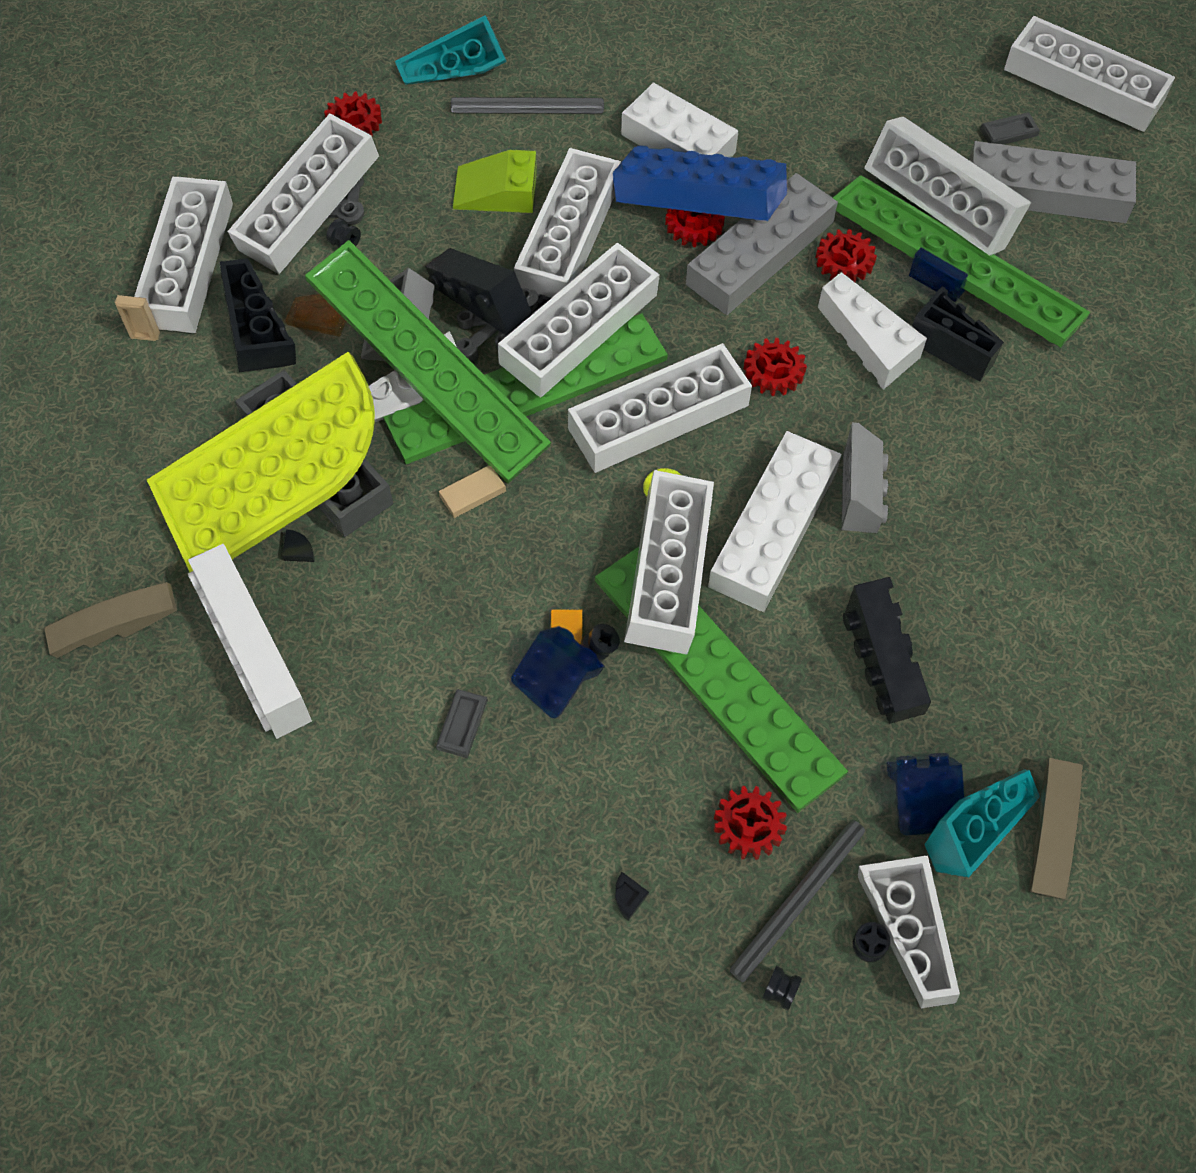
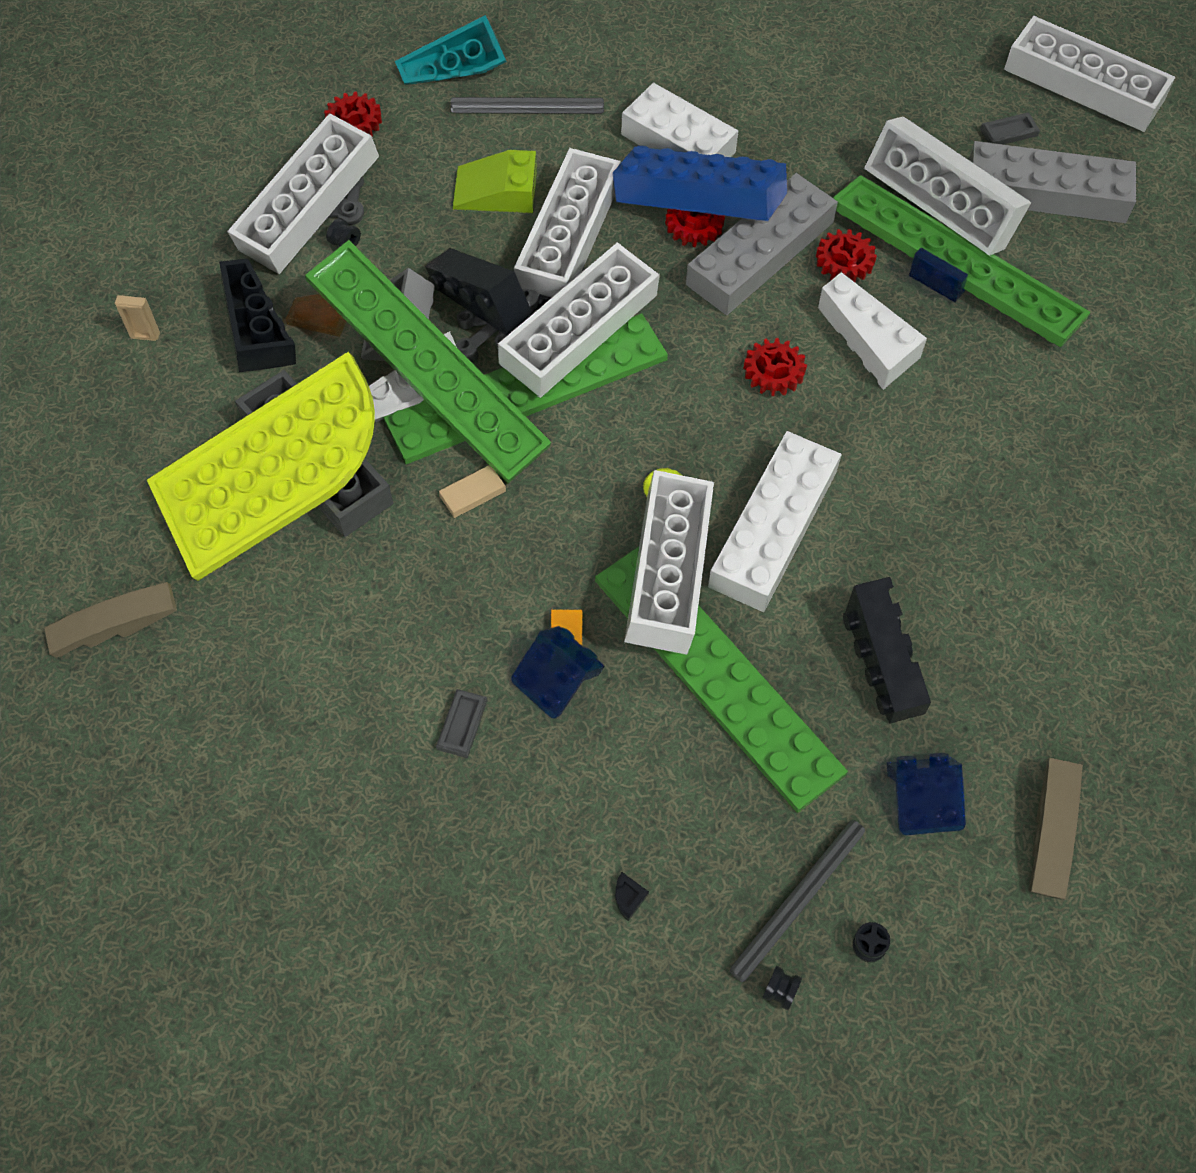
(185, 252): white brick -> none
(248, 642): white brick -> none
(297, 548): black tile -> none
(609, 643): black wheel -> none
(658, 407): white brick -> none
(736, 819): red gear -> none
(863, 481): light grey slope -> none
(909, 909): white wedge -> none
(956, 336): black wedge -> none
(980, 824): teal wedge -> none

